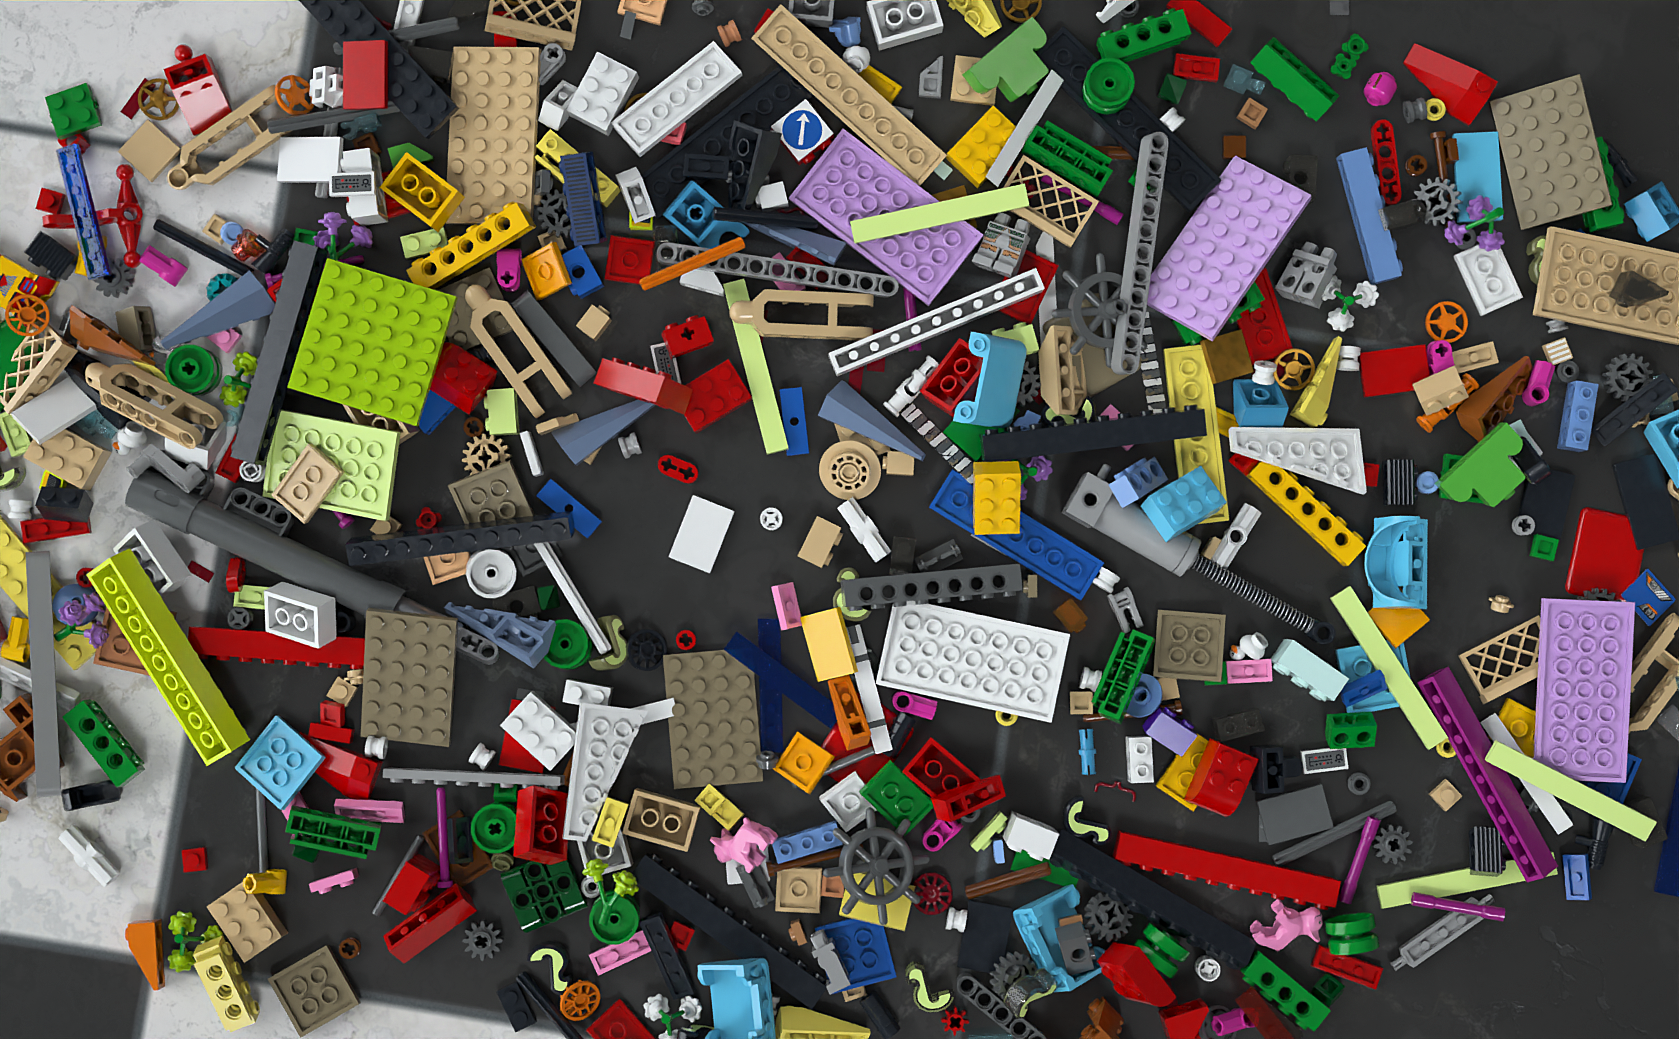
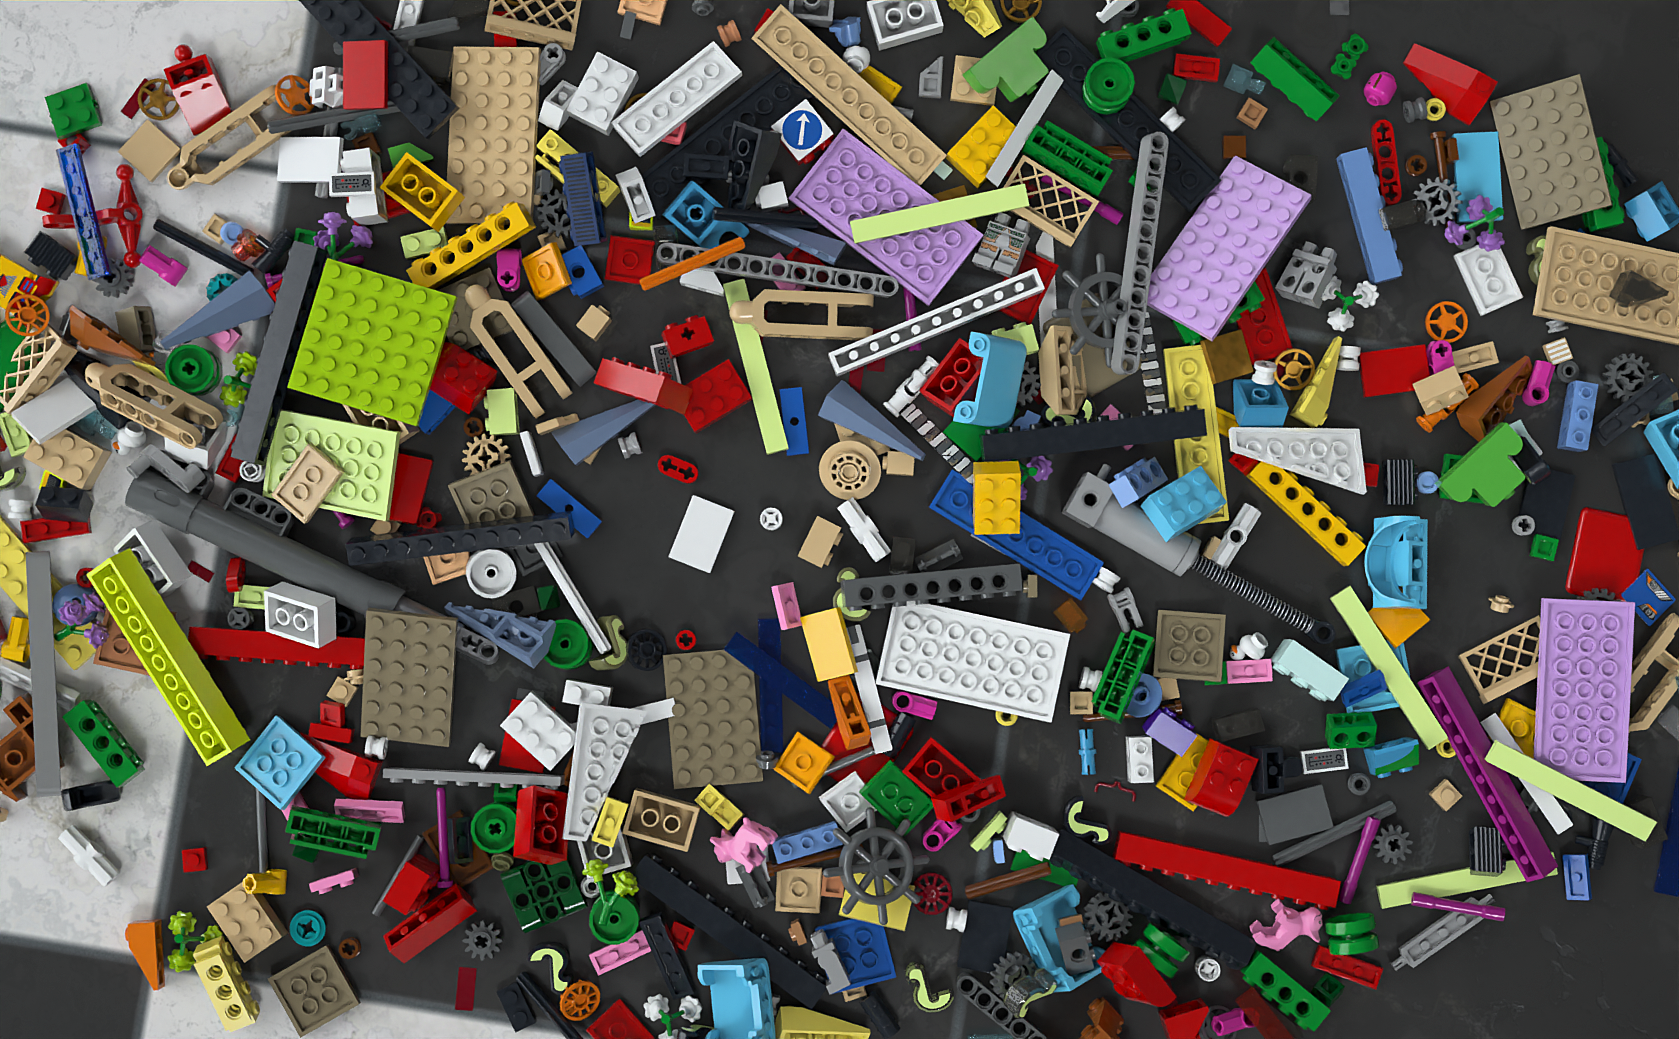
(297, 930): none -> teal gear
(409, 488): none -> red tile
(465, 989): none -> dark red sticker
(954, 1027): red gear -> none
(1392, 756): none -> dark azure slope

